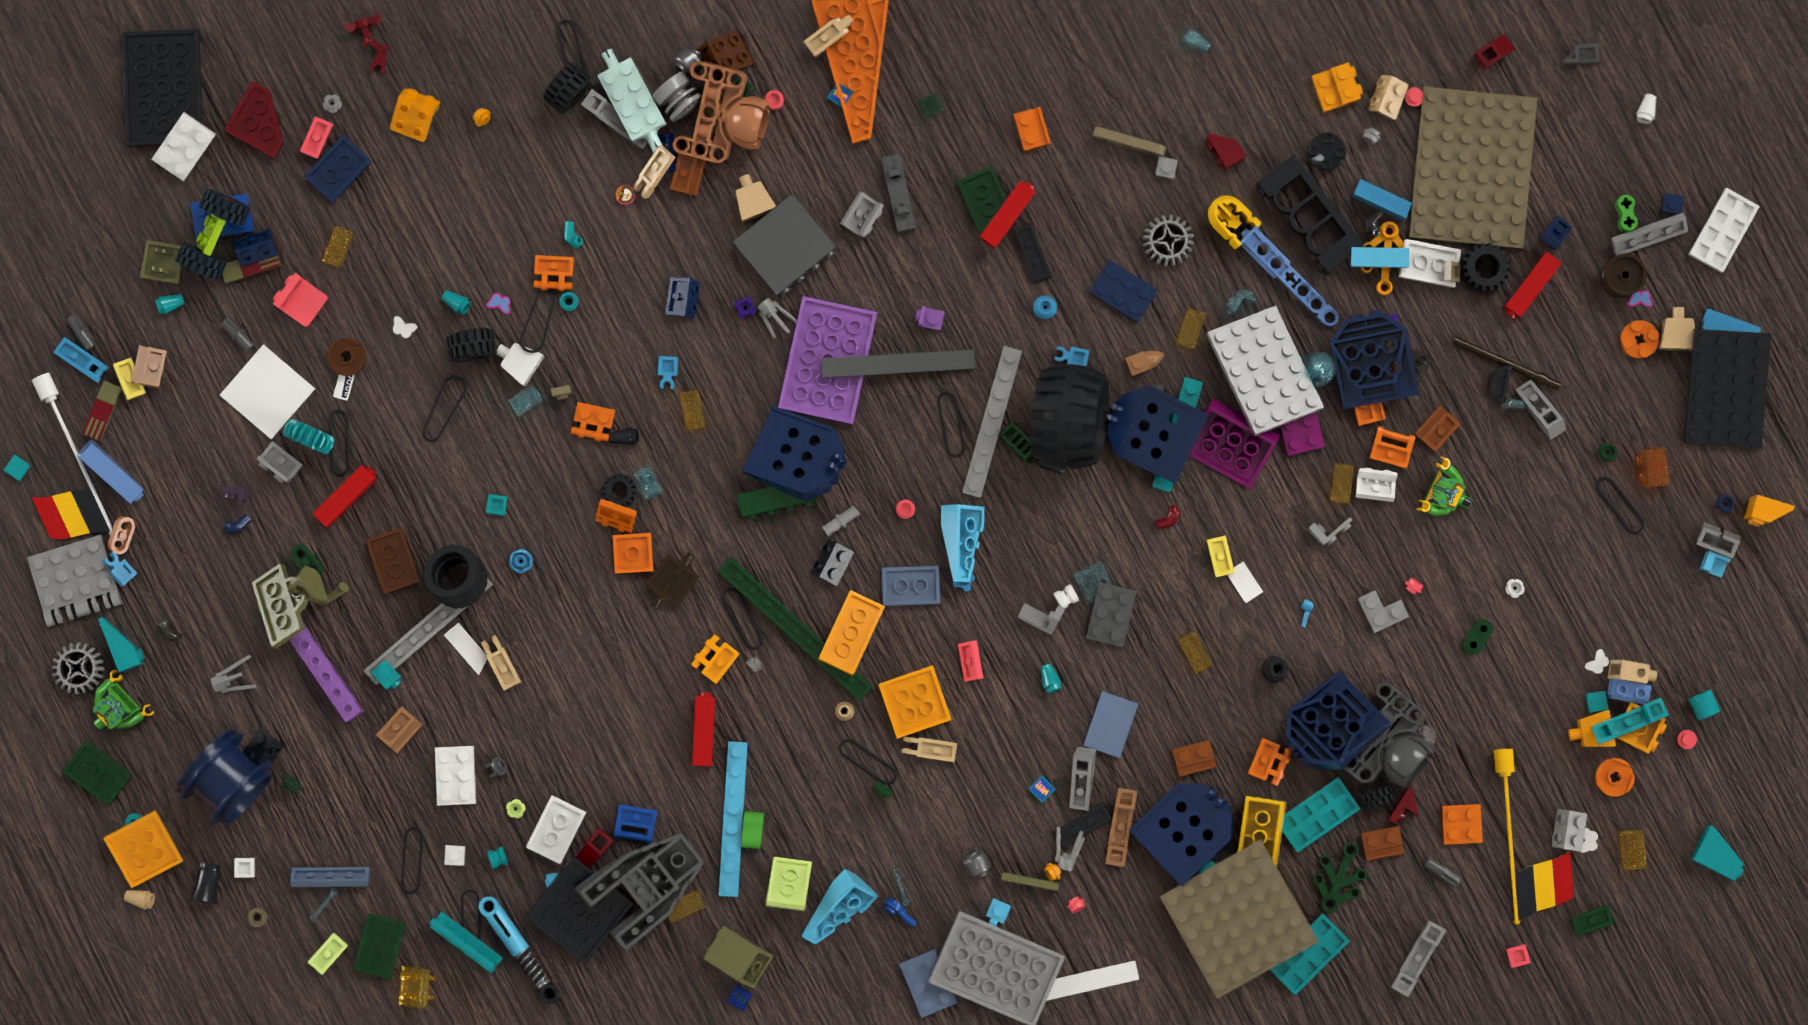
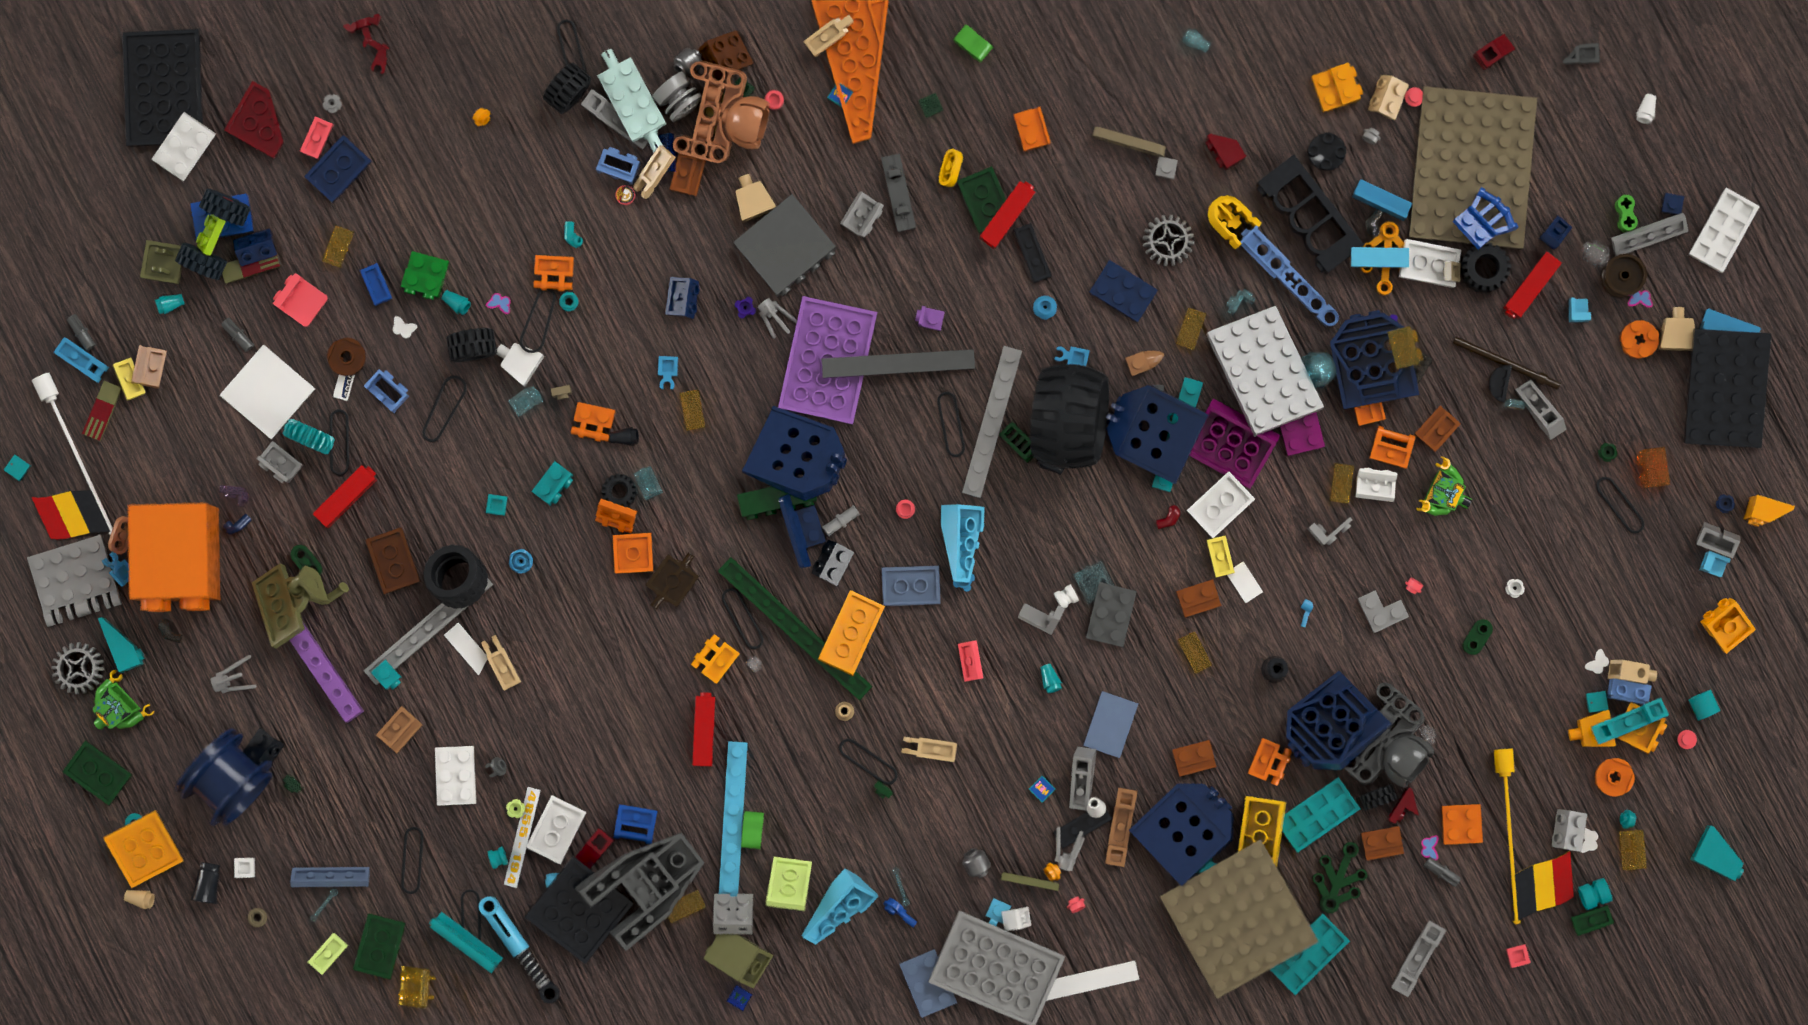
(110, 471): medium blue slope -> none
(174, 556): none -> orange brick
(376, 284): none -> blue plate
(380, 395): none -> medium blue window
(414, 114): light orange bracket -> none
(424, 275): none -> green plate
(454, 855): white plate -> none
(522, 837): none -> white sticker
(553, 483): none -> teal bracket
(615, 172): none -> medium blue window
(733, 914): none -> light grey piece
(803, 529): none -> dark blue plate
(914, 701): light orange plate -> none
(950, 167): none -> yellow plate
(972, 43): none -> bright green axle
(1016, 918): none -> white slope
(1097, 811): none -> white cone
(1198, 598): none -> dark orange plate
(1220, 504): none -> white plate
(1404, 347): none -> clear yellow bracket
(1429, 844): none -> medium blue sticker
(1475, 226): none -> blue plate
(1578, 310): none -> medium azure panel
(1594, 894): none -> teal wheel
(1595, 253): none -> clear head
(1627, 819): none -> teal plate
(1727, 624): none -> light orange plate

